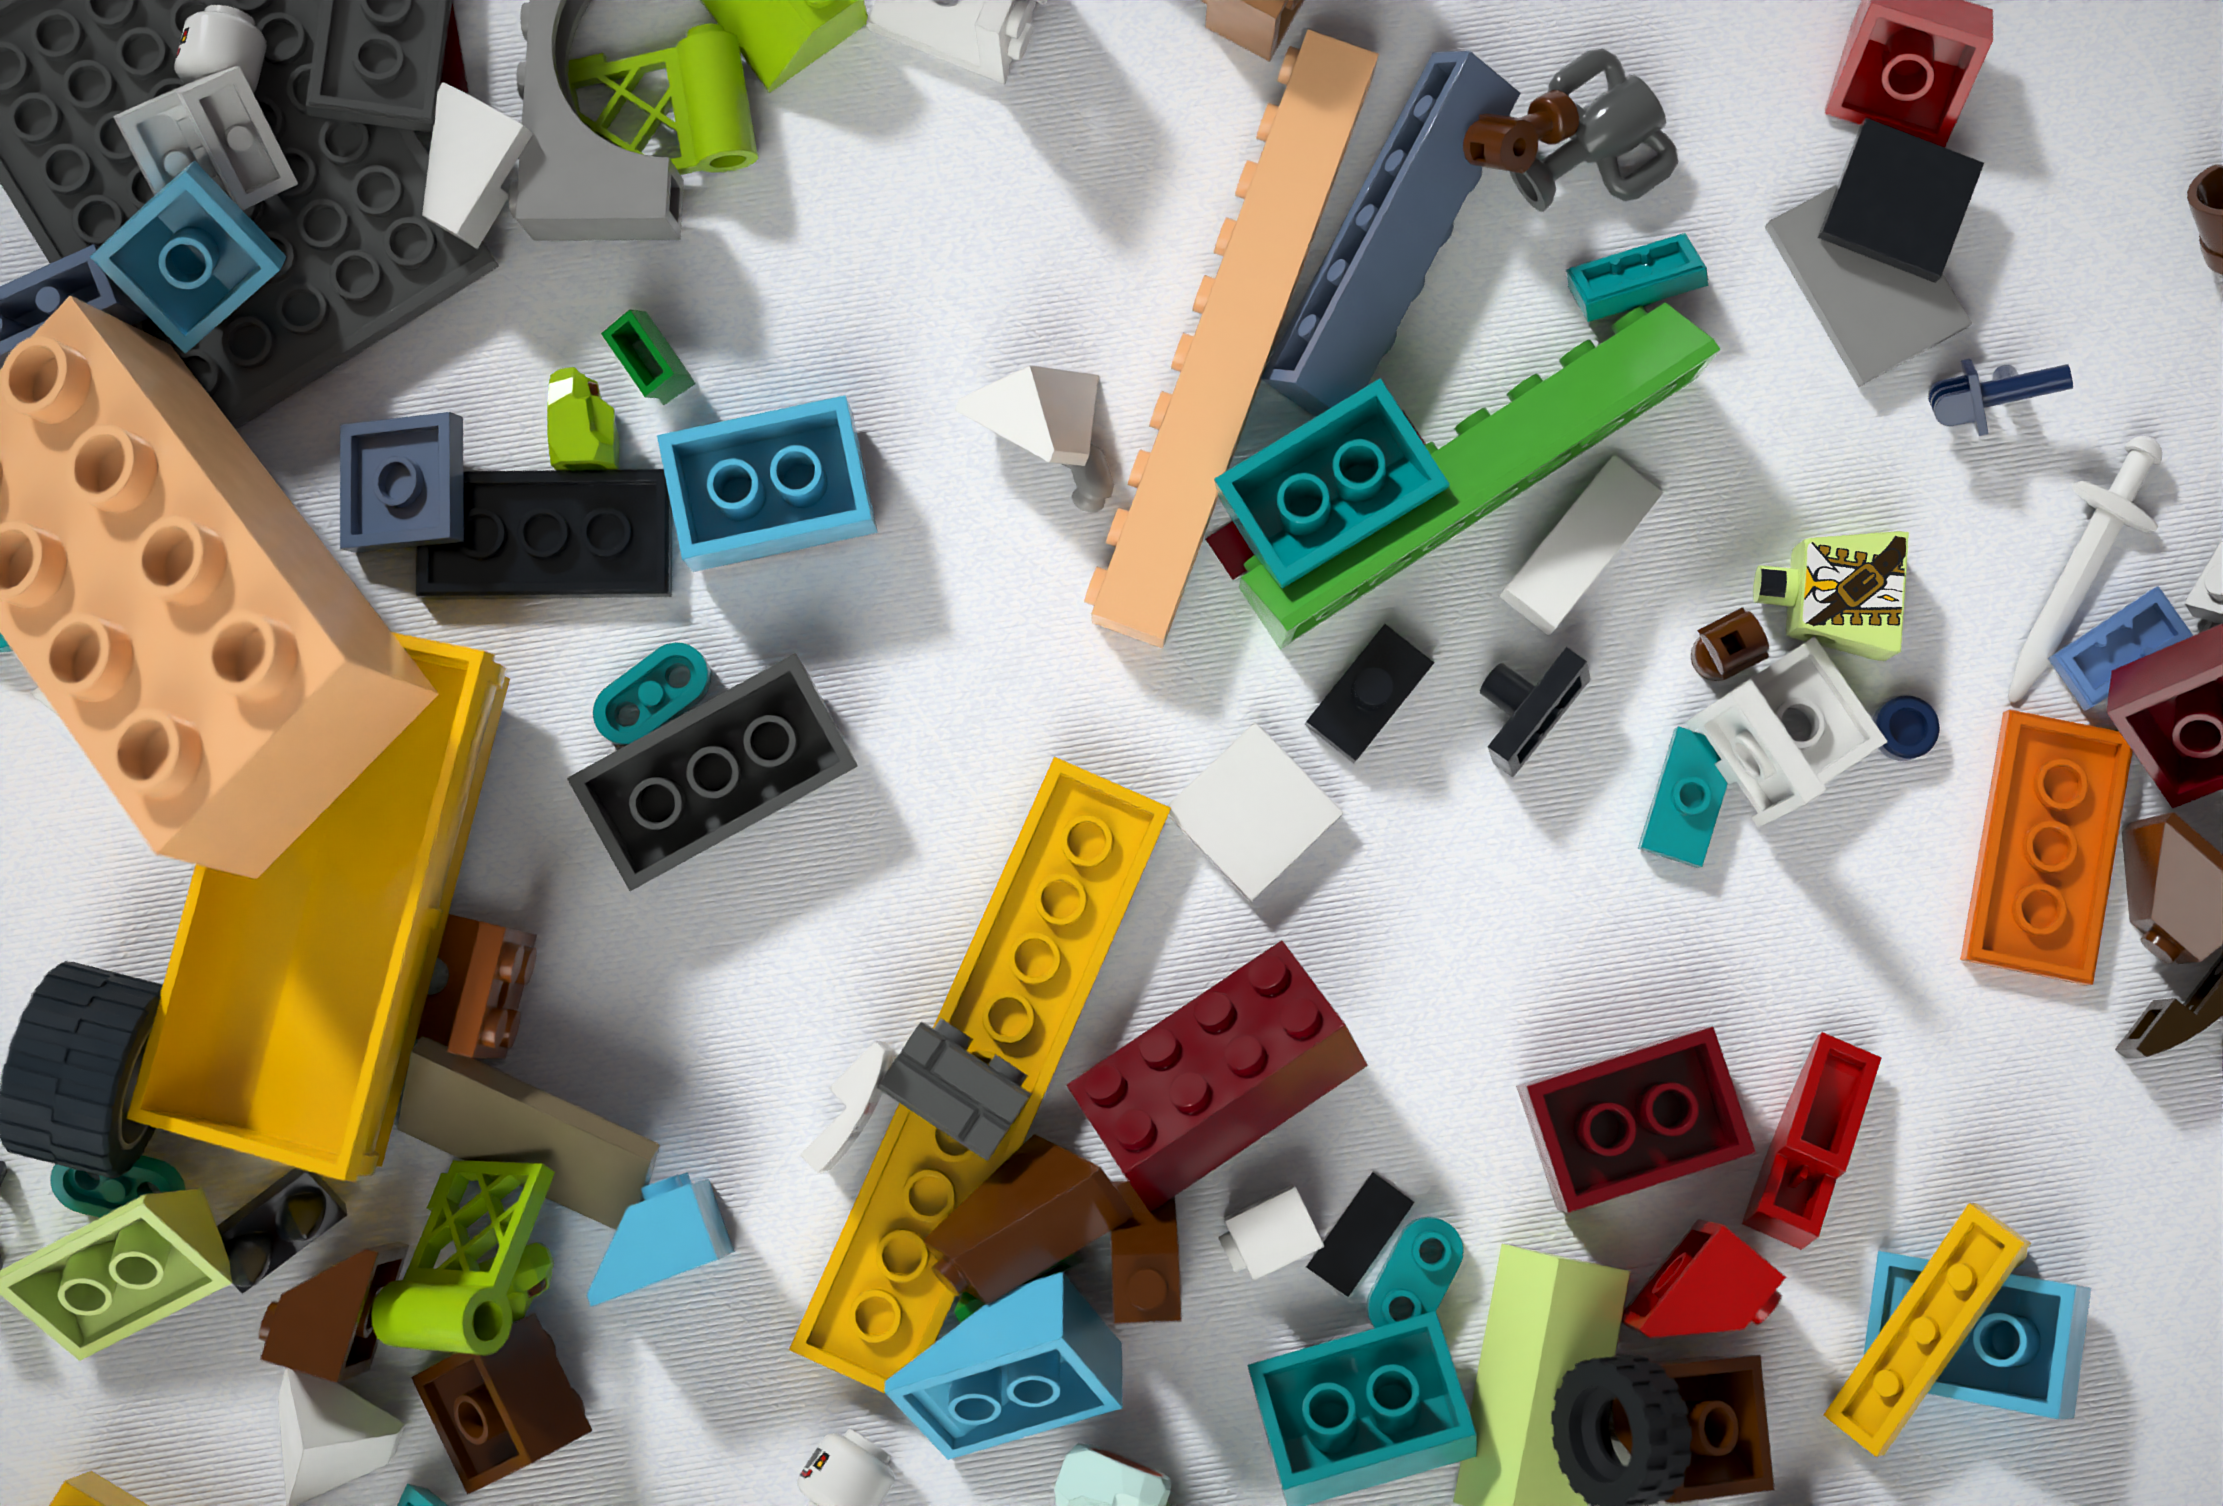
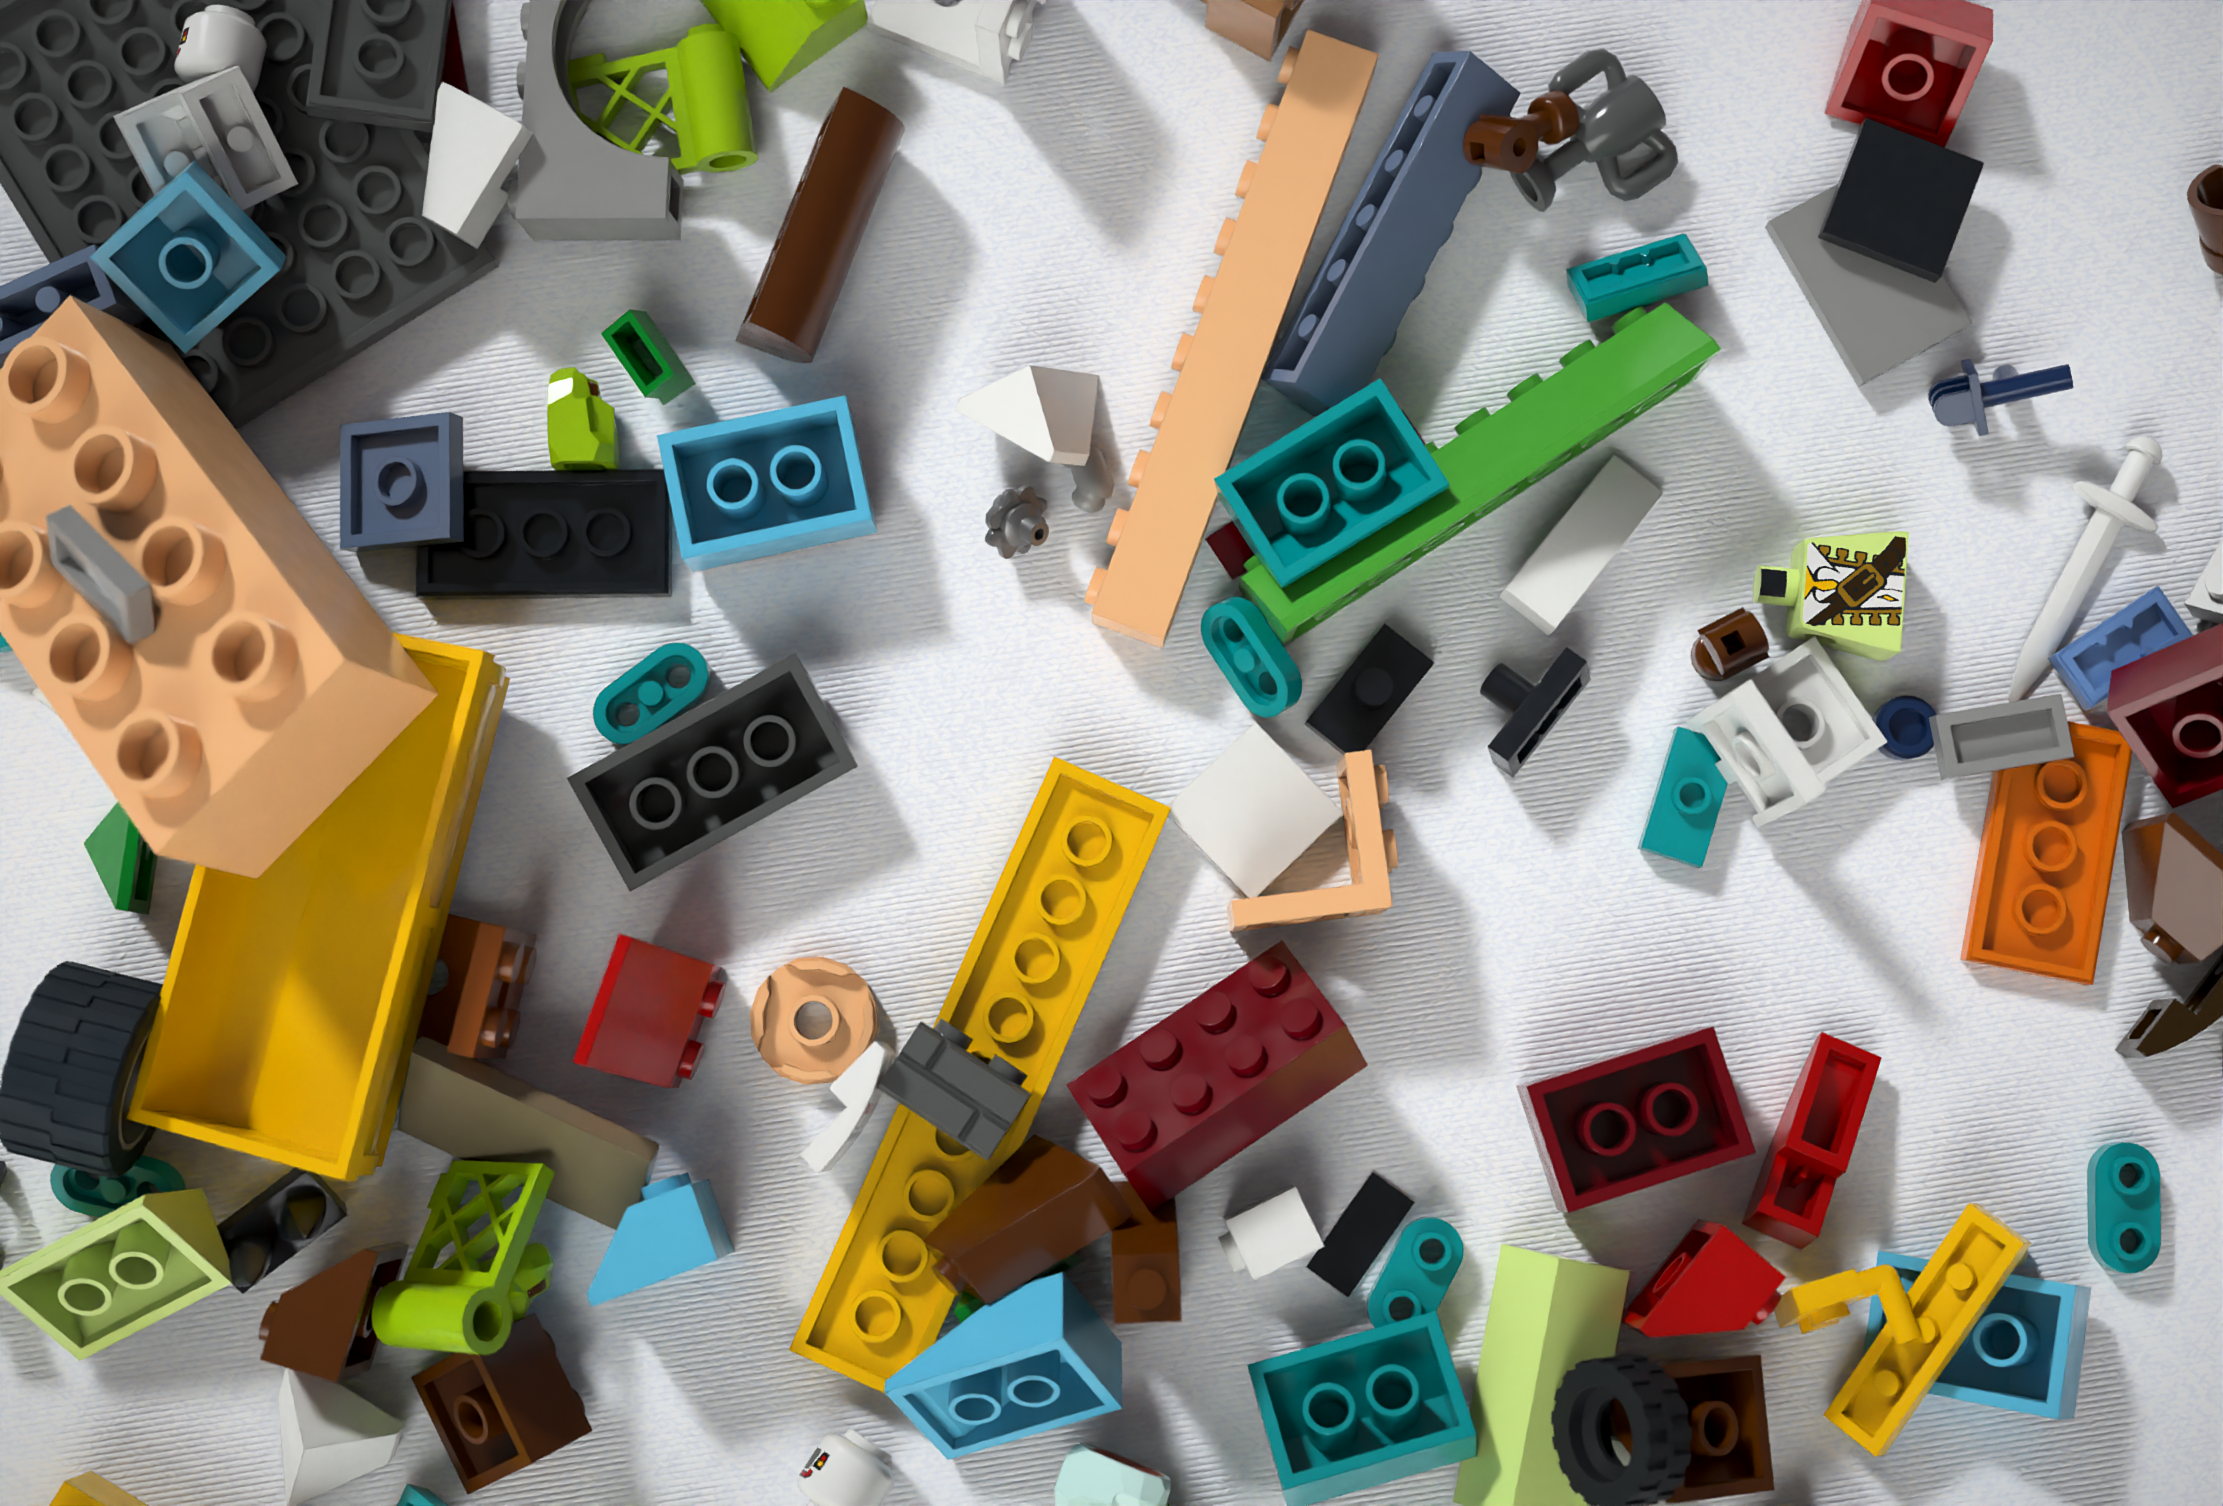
(100, 574): none -> light grey tile
(123, 861): none -> green slope
(650, 1014): none -> red slope
(776, 1014): none -> light nougat tile
(822, 228): none -> reddish brown brick
(1016, 521): none -> flat silver plant
(1251, 656): none -> teal plate
(1370, 857): none -> light nougat bracket
(1827, 1301): none -> yellow plate
(2001, 737): none -> light grey tile
(2117, 1208): none -> teal plate

